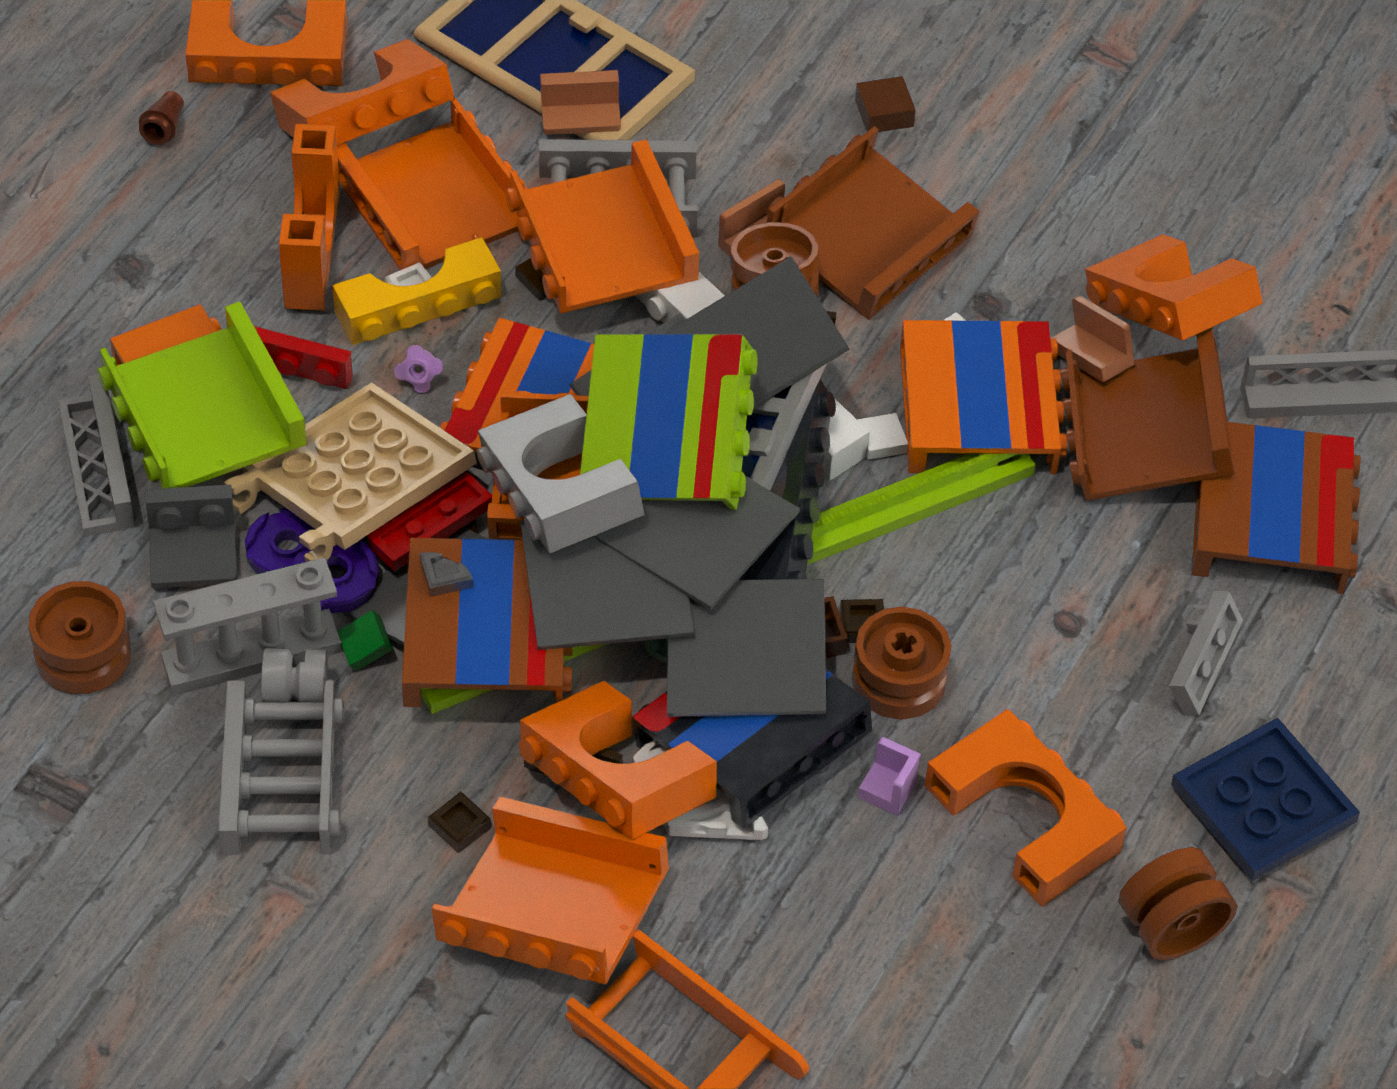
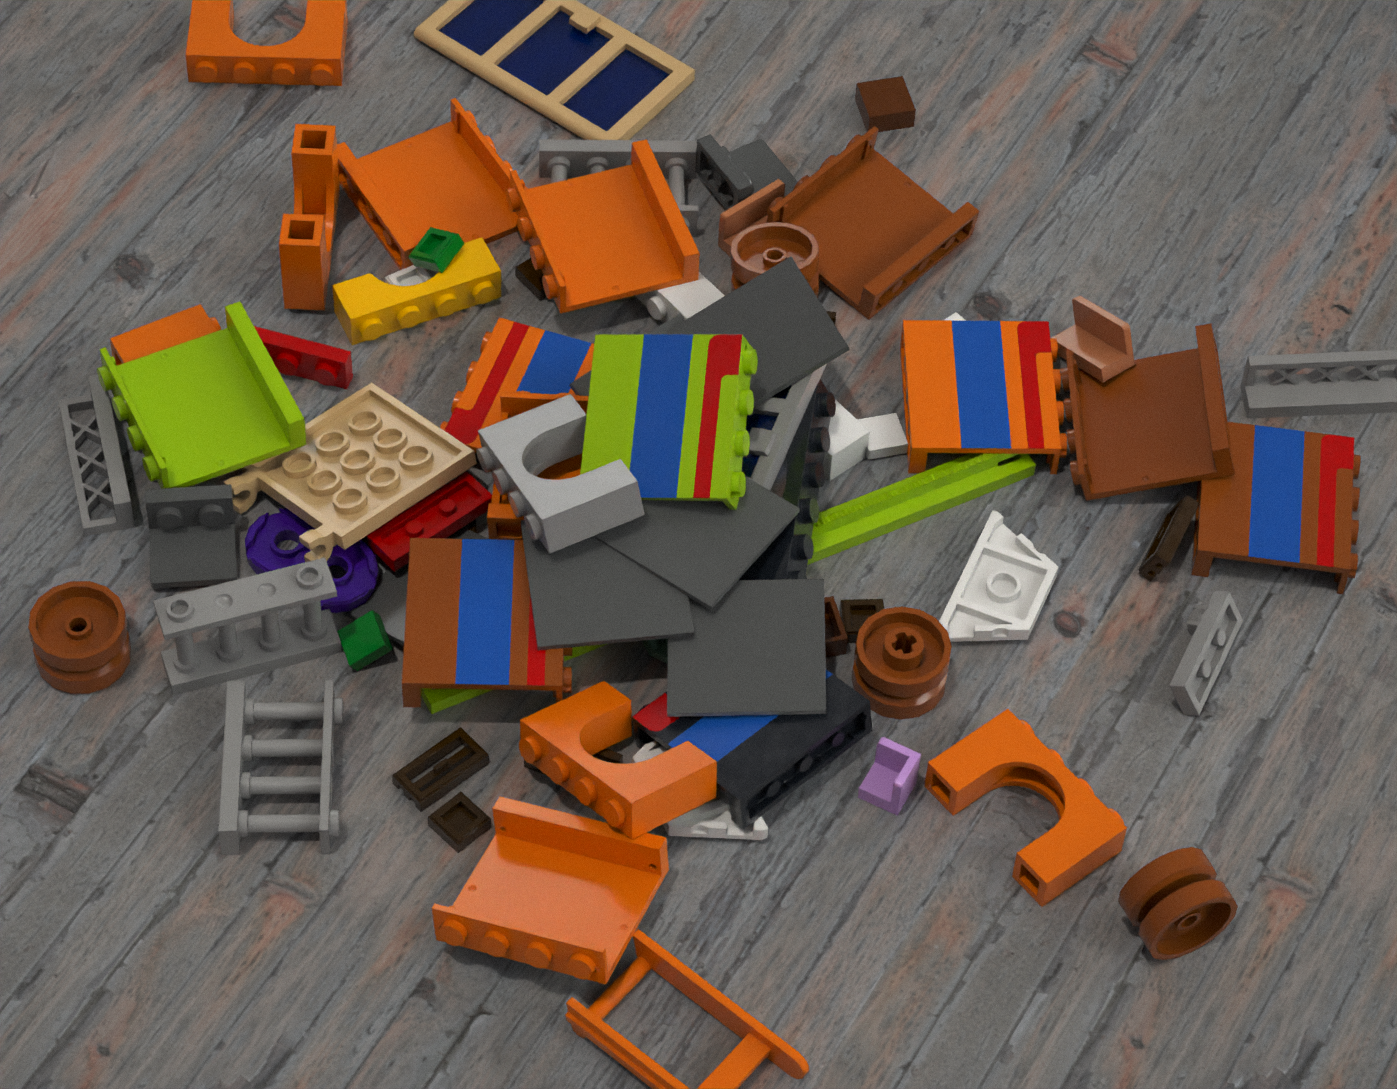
(160, 121): copper cone -> none
(294, 676): light grey wheel -> none
(409, 85): orange arch -> none
(418, 357): lavender plate -> none
(436, 249): none -> green tile
(444, 574): flat silver tile -> none
(445, 774): none -> dark brown tile
(580, 102): nougat panel -> none
(740, 172): none -> dark grey bracket
(999, 587): none -> white wing
(1158, 290): orange arch -> none
(1168, 537): none -> dark brown tile
(1265, 798): dark blue plate -> none

